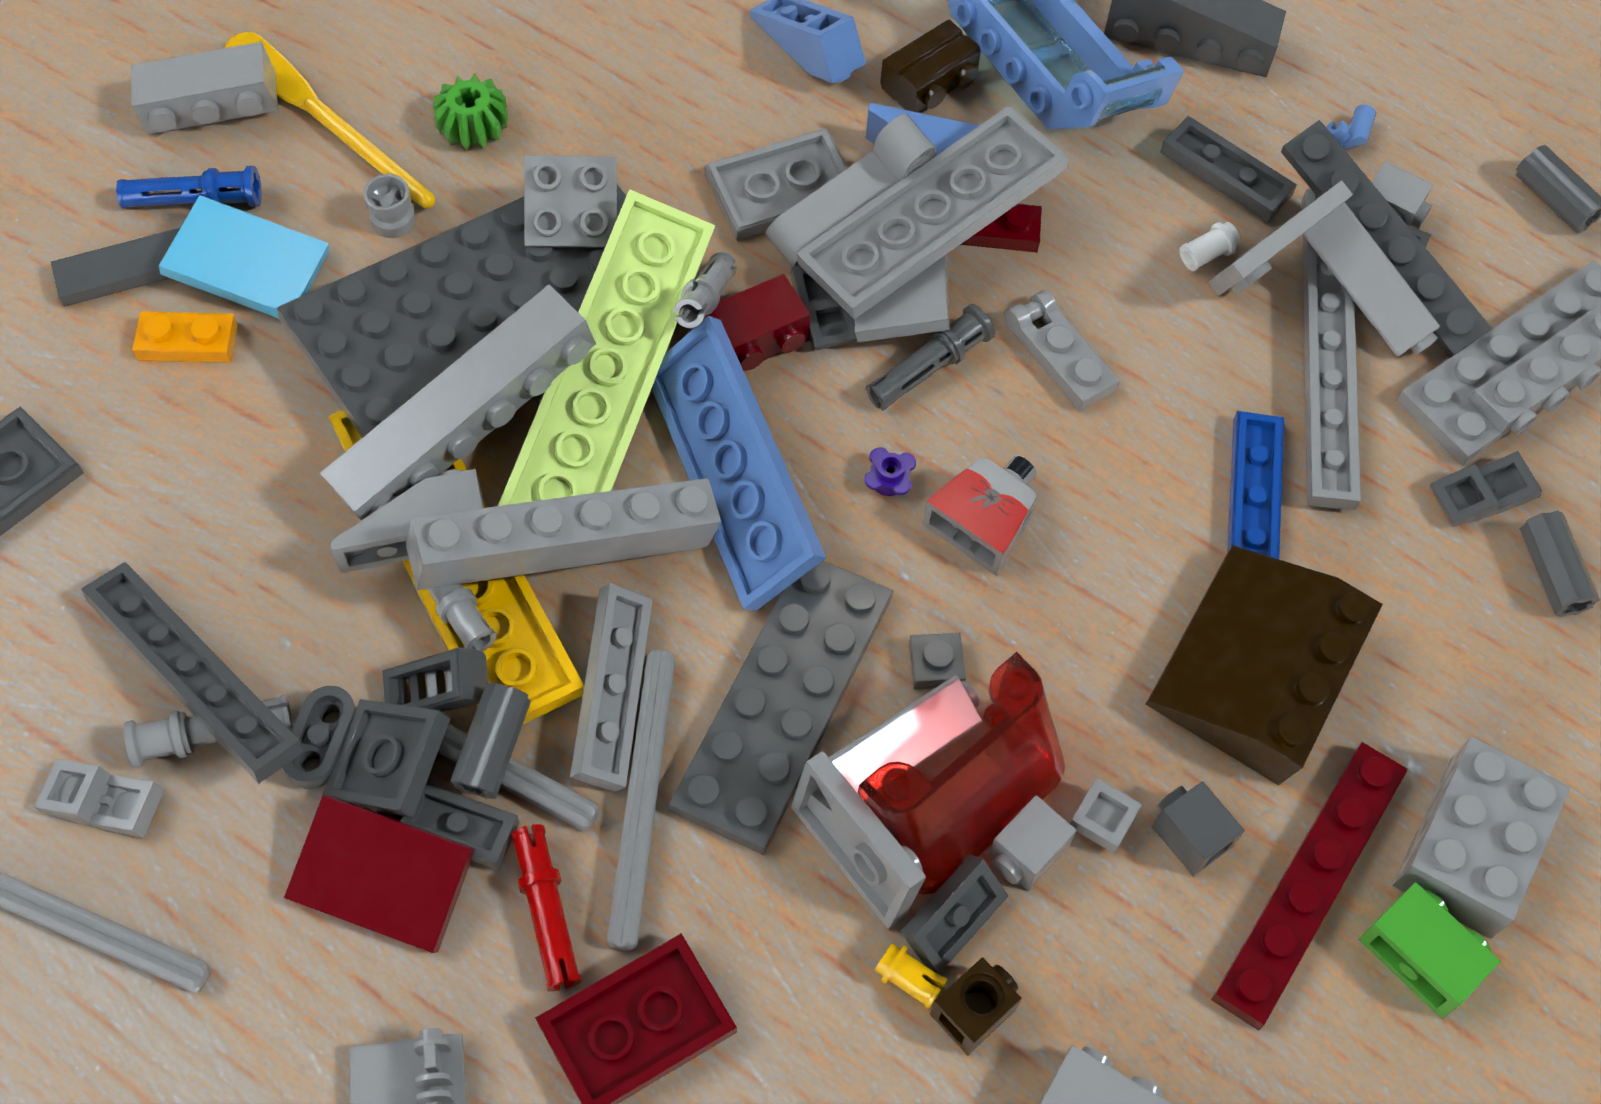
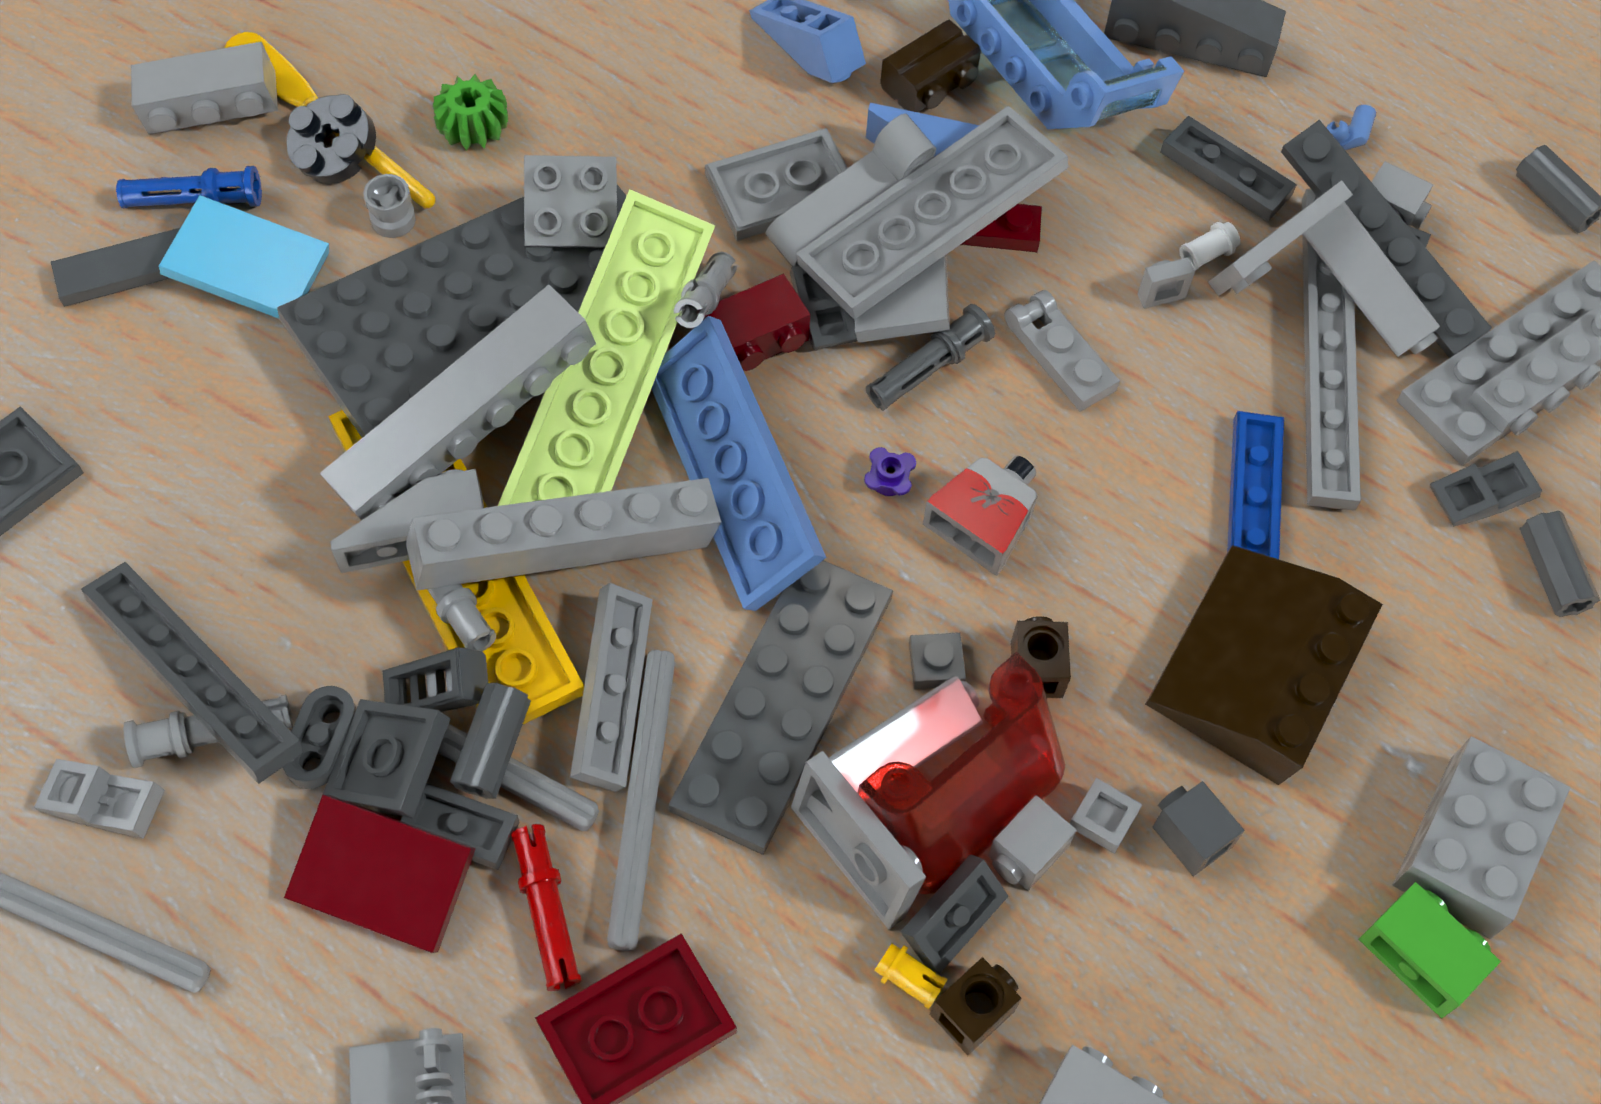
(185, 337): light orange plate -> none
(314, 123): none -> plate
(1052, 638): none -> dark brown brick
(1165, 282): none -> light grey plate
(1309, 886): dark red plate -> none

